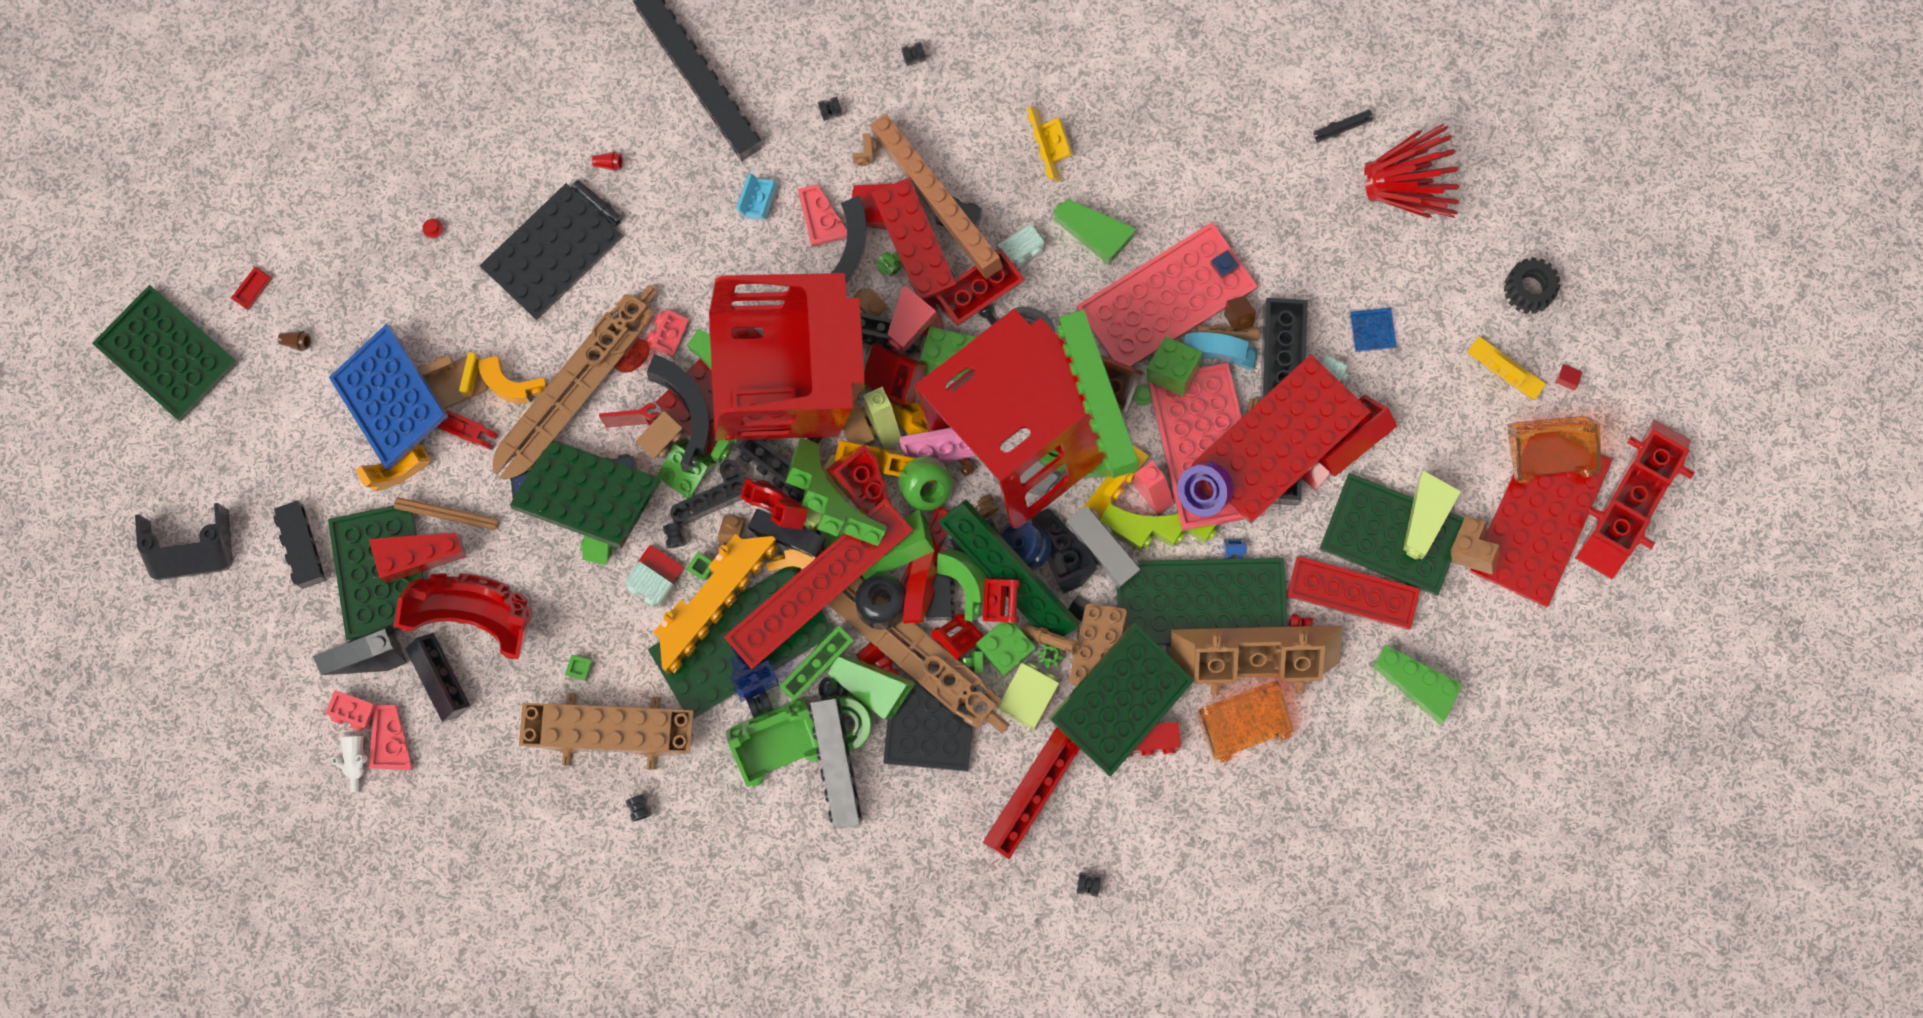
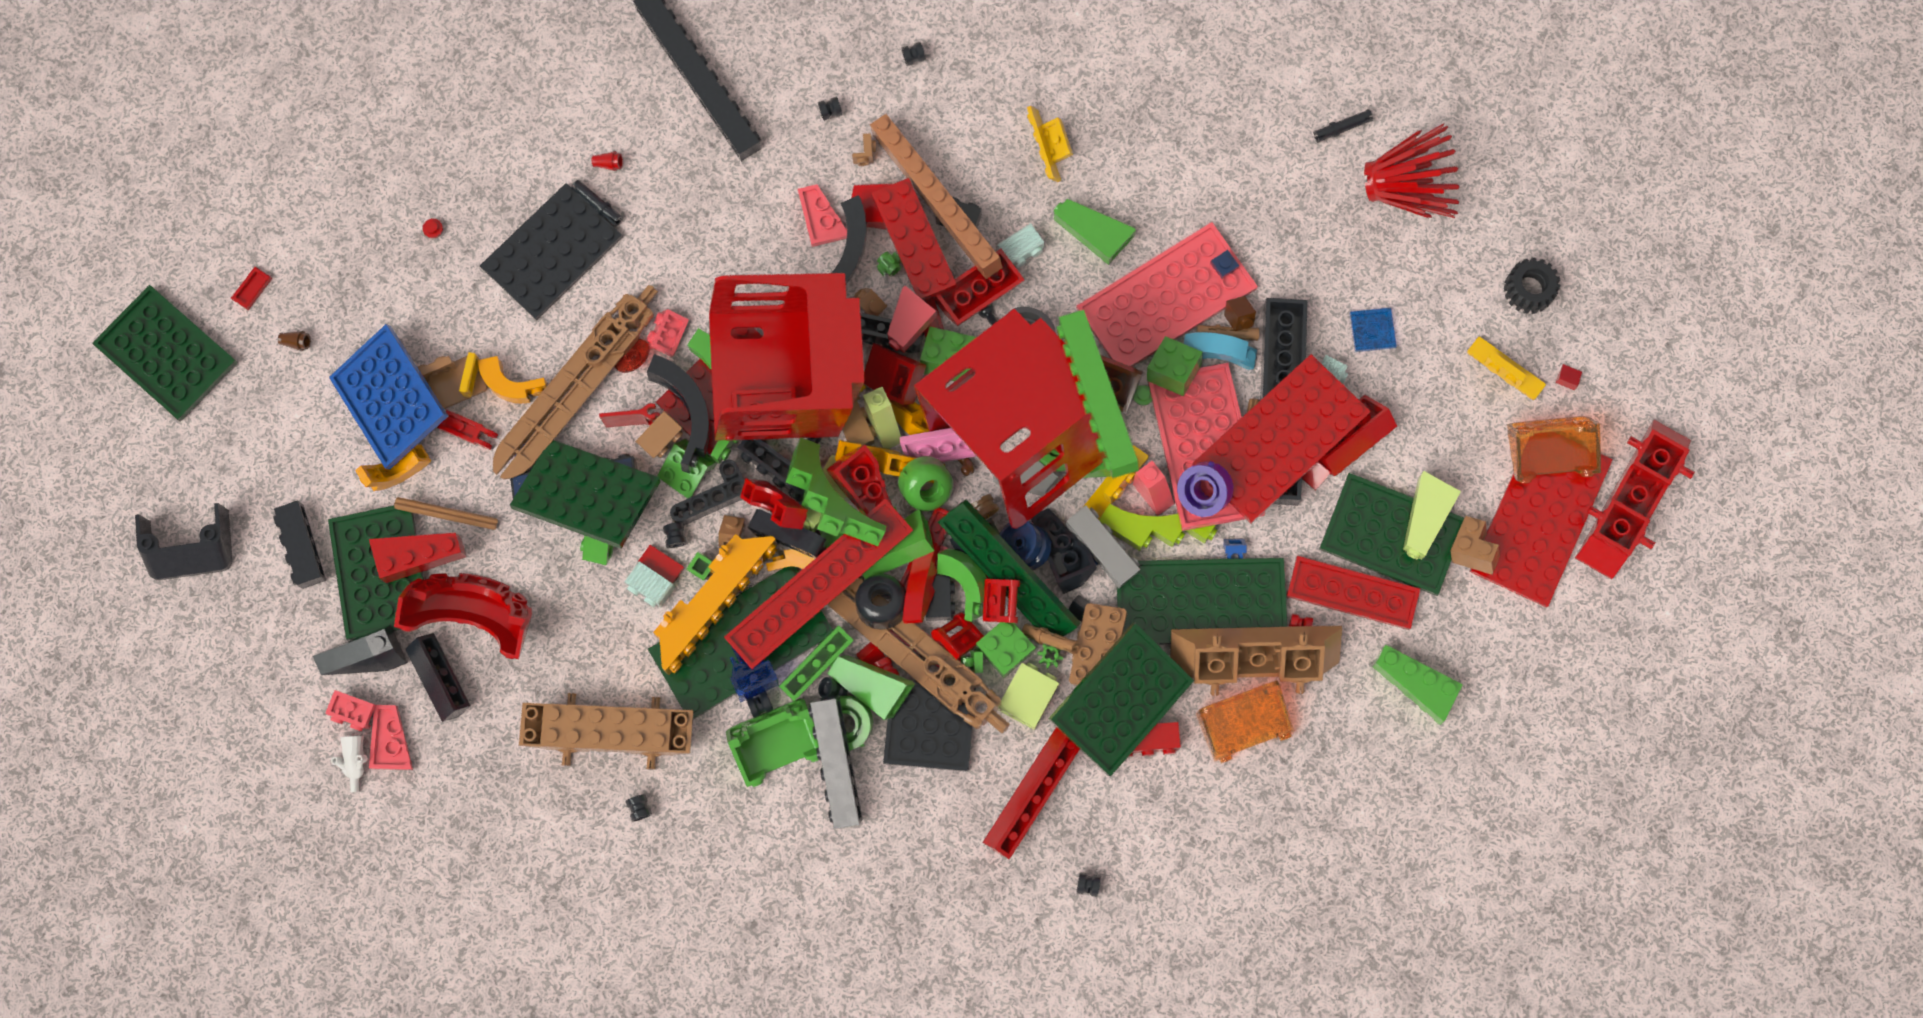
(578, 667): bright green plate -> none
(756, 197): medium azure bracket -> none

